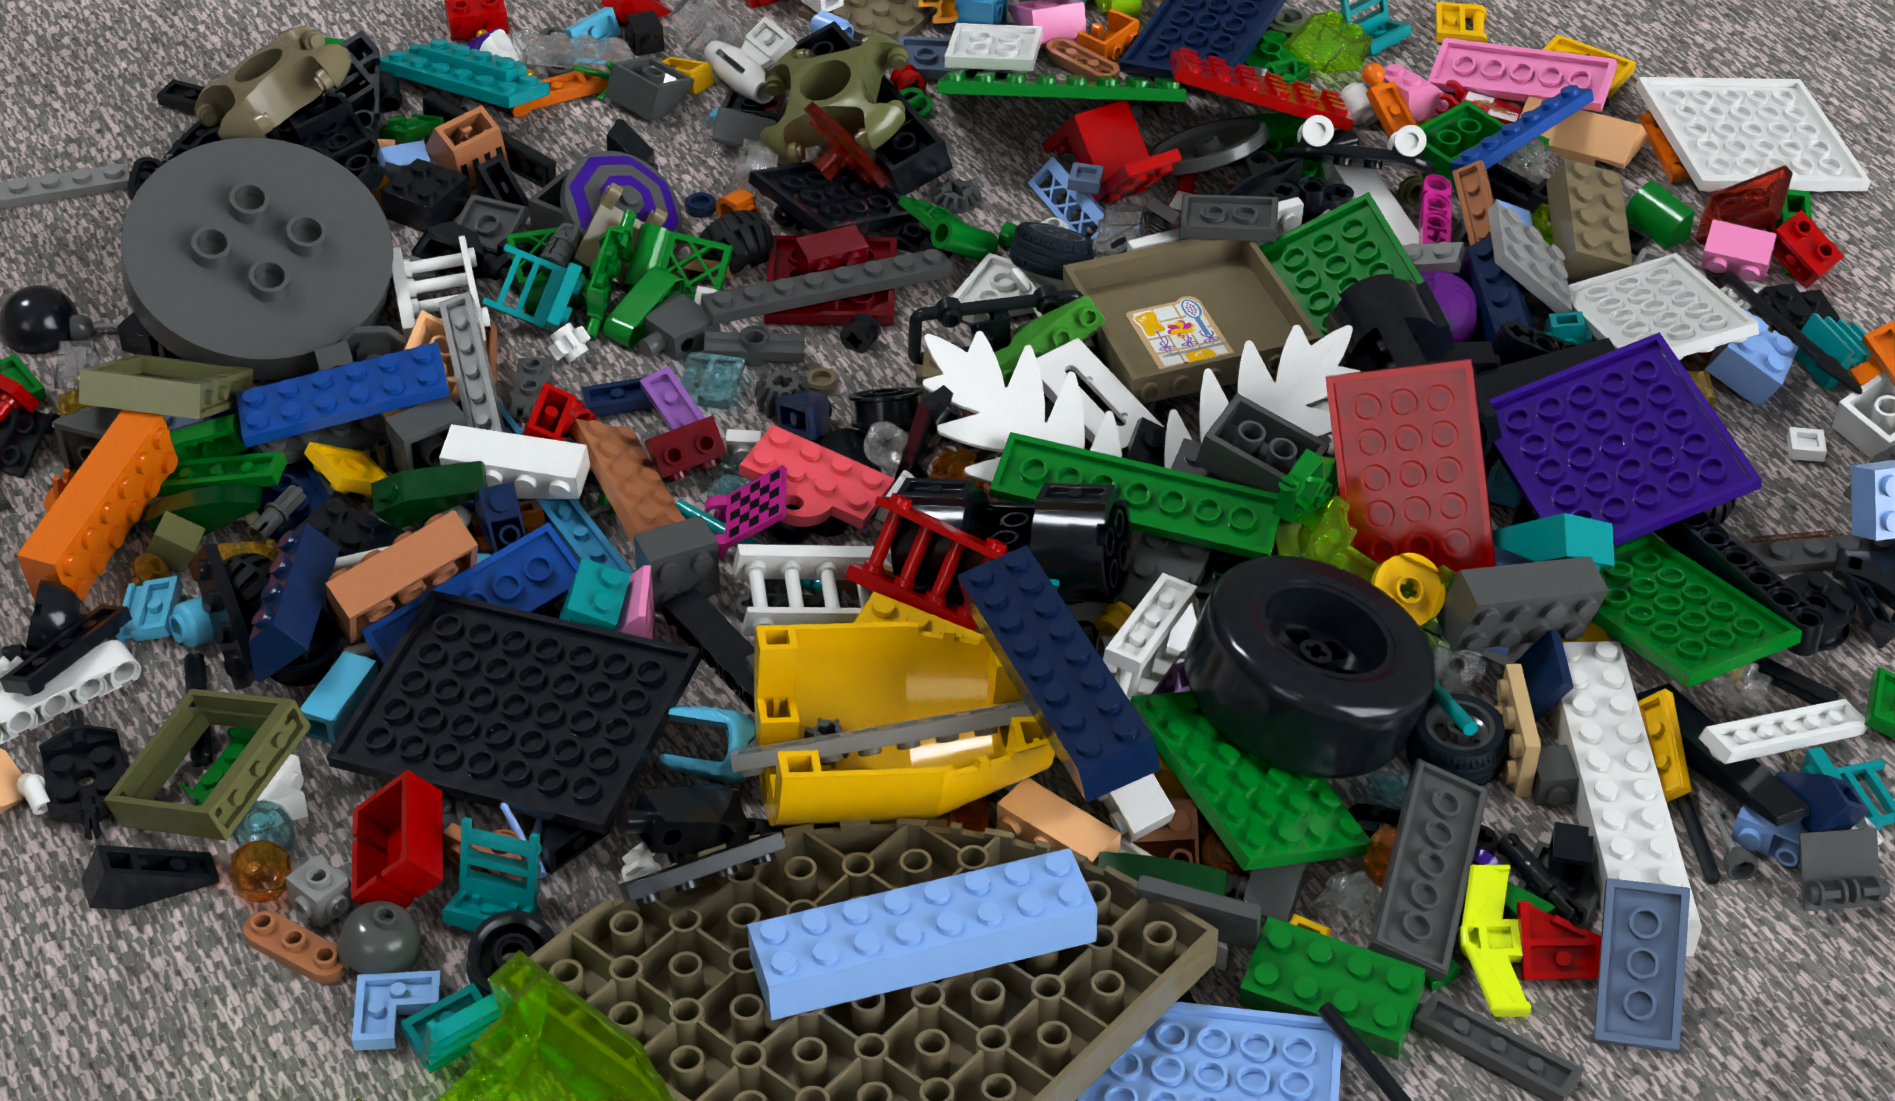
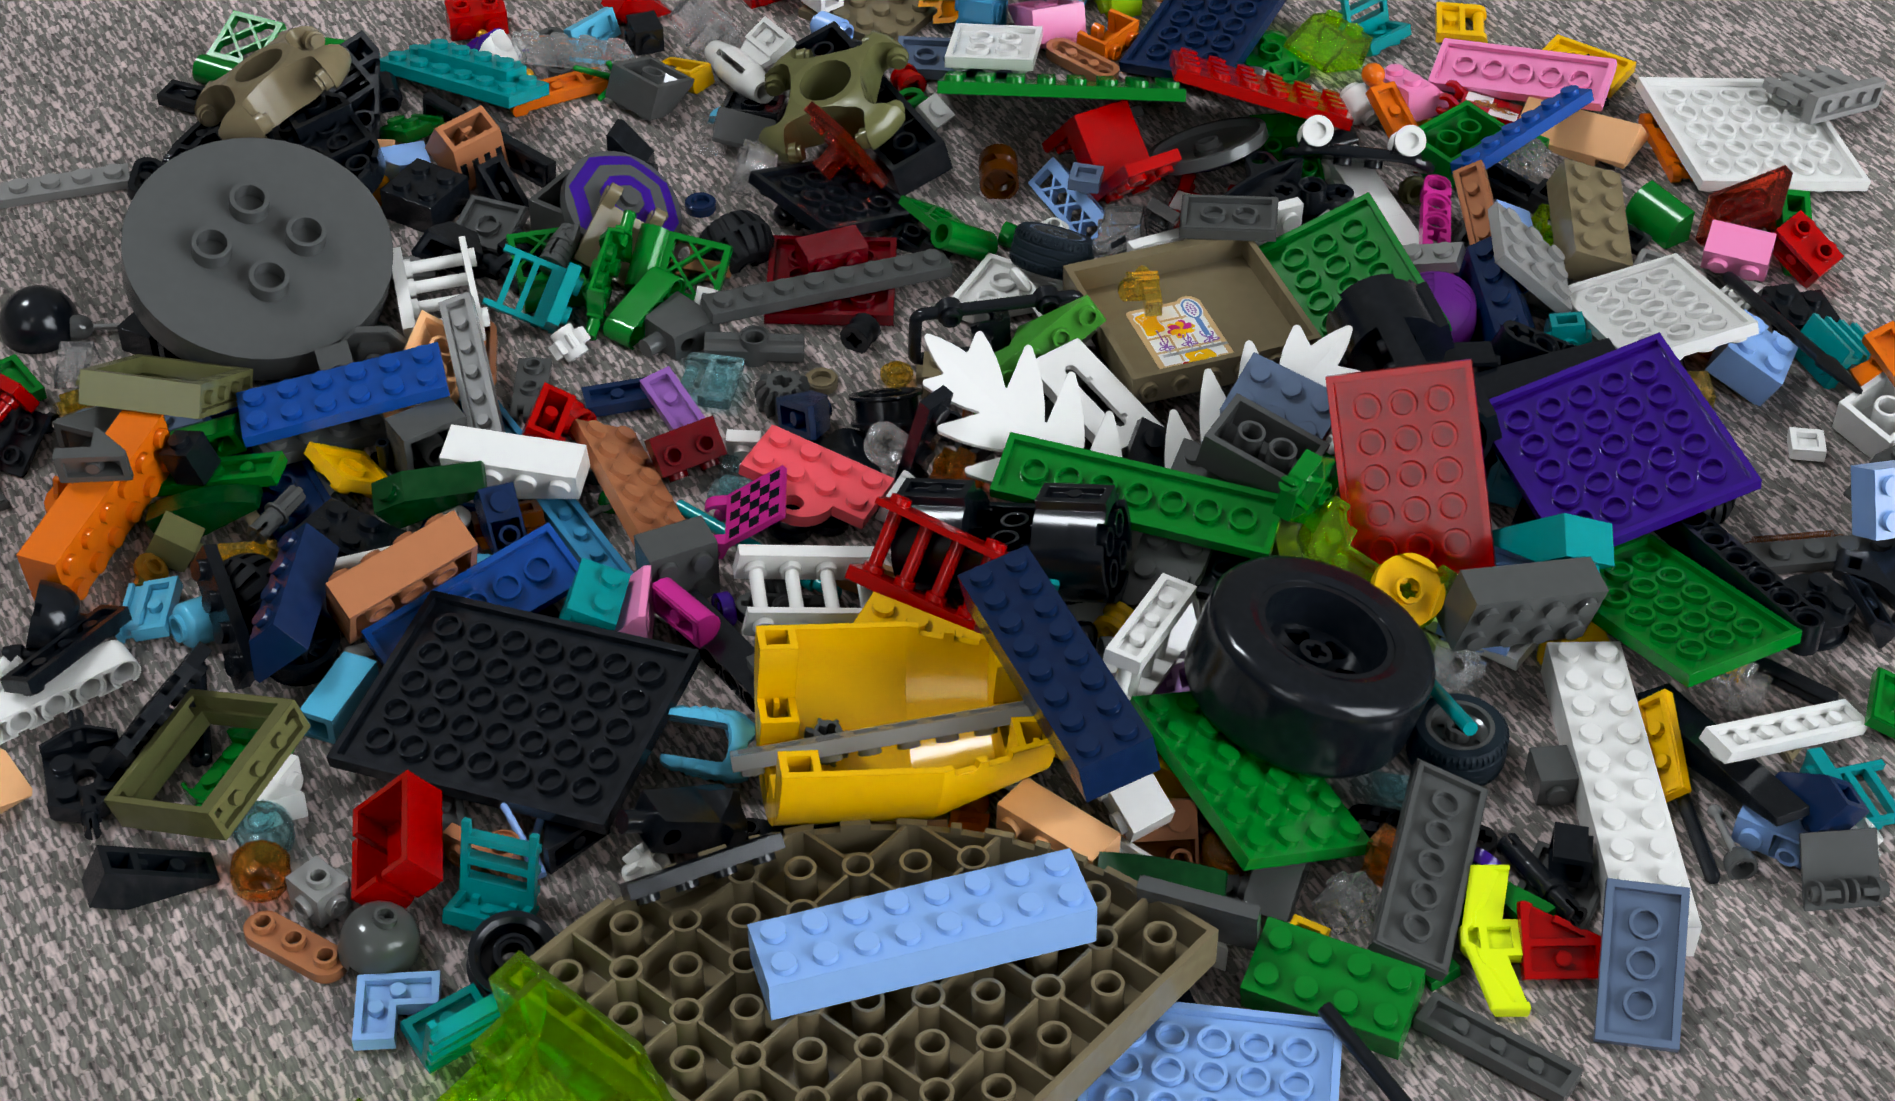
(33, 789): white arm -> none
(96, 463): none -> dark grey slope
(155, 712): none -> black plate
(189, 457): none -> black brick
(216, 64): none -> green piece
(684, 612): none -> dark pink brick
(725, 605): none -> dark purple tile
(737, 200): orange plate -> none
(896, 374): none -> clear yellow plate
(935, 111): none -> white plate
(946, 195): dark grey gear -> none
(998, 172): none -> reddish brown wheel
(1145, 287): none -> clear yellow piece
(1284, 394): none -> sand blue plate
(1292, 15): light grey gear -> none
(1524, 738): tan plate -> none
(1546, 673): dark blue tile -> none
(1826, 93): none -> light grey fence

